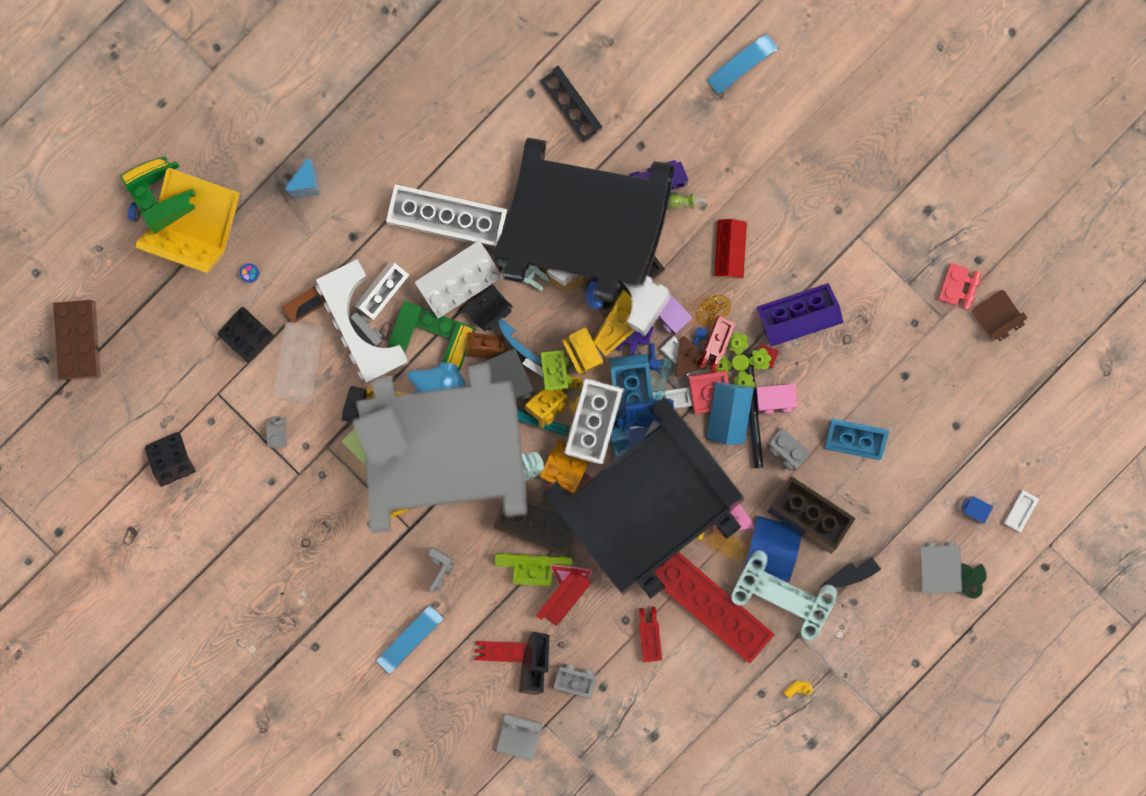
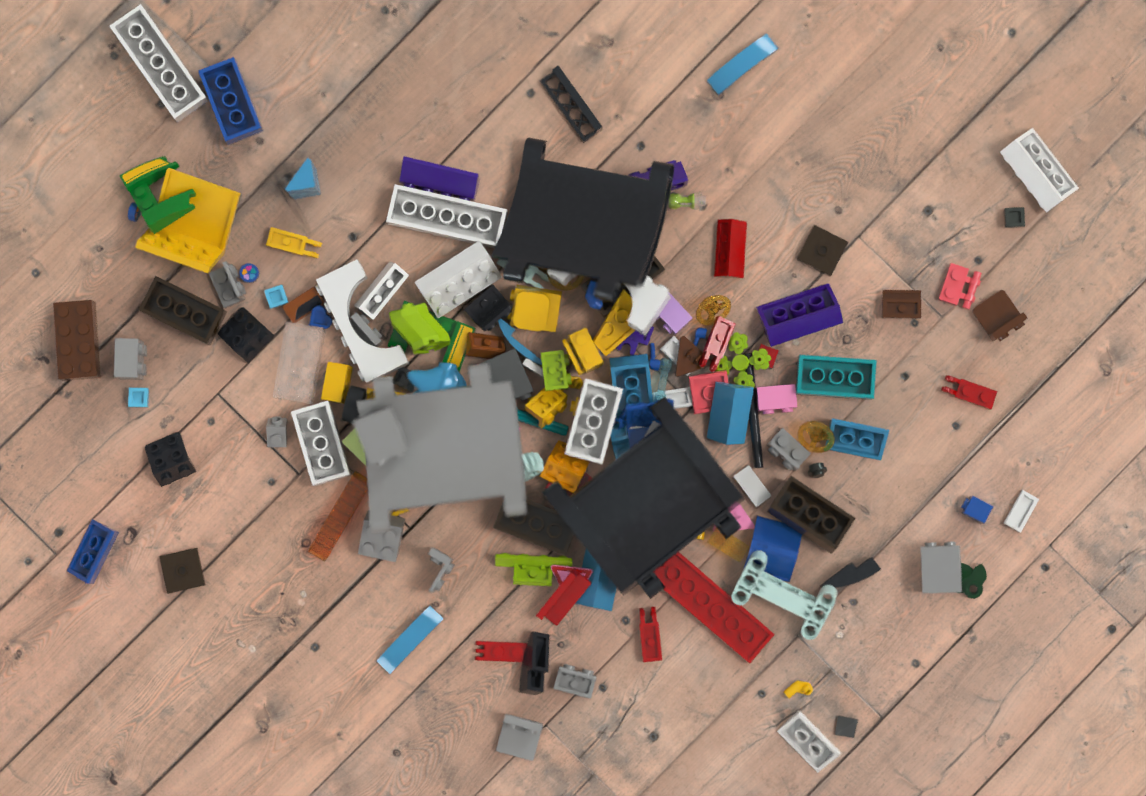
(92, 552): none -> blue slope
(129, 359): none -> light grey brick
(138, 397): none -> medium azure plate
(159, 63): none -> white brick
(182, 310): none -> dark brown brick
(182, 570): none -> dark brown plate
(227, 286): none -> light grey bracket
(230, 101): none -> blue brick
(276, 296): none -> medium azure plate
(291, 242): none -> yellow hinge
(320, 318): none -> blue tile
(321, 443): none -> white brick
(336, 382): none -> yellow hinge
(339, 516): none -> clear orange beam
(384, 544): none -> light grey brick
(402, 380): none -> dark grey slope
(419, 328): none -> lime brick
(439, 179): none -> dark purple slope
(535, 308): none -> yellow brick
(602, 589): none -> dark azure slope
(752, 486): none -> white tile
(808, 741): none -> white slope
(817, 433): none -> clear yellow piece
(817, 470): none -> pearl dark grey plate
(822, 250): none -> dark brown plate
(836, 377): none -> teal brick
(846, 726): none -> dark grey slope
(901, 304): none -> reddish brown plate
(971, 392): none -> red hinge
(1014, 217): none -> pearl dark grey plate
(1039, 170): none -> white slope

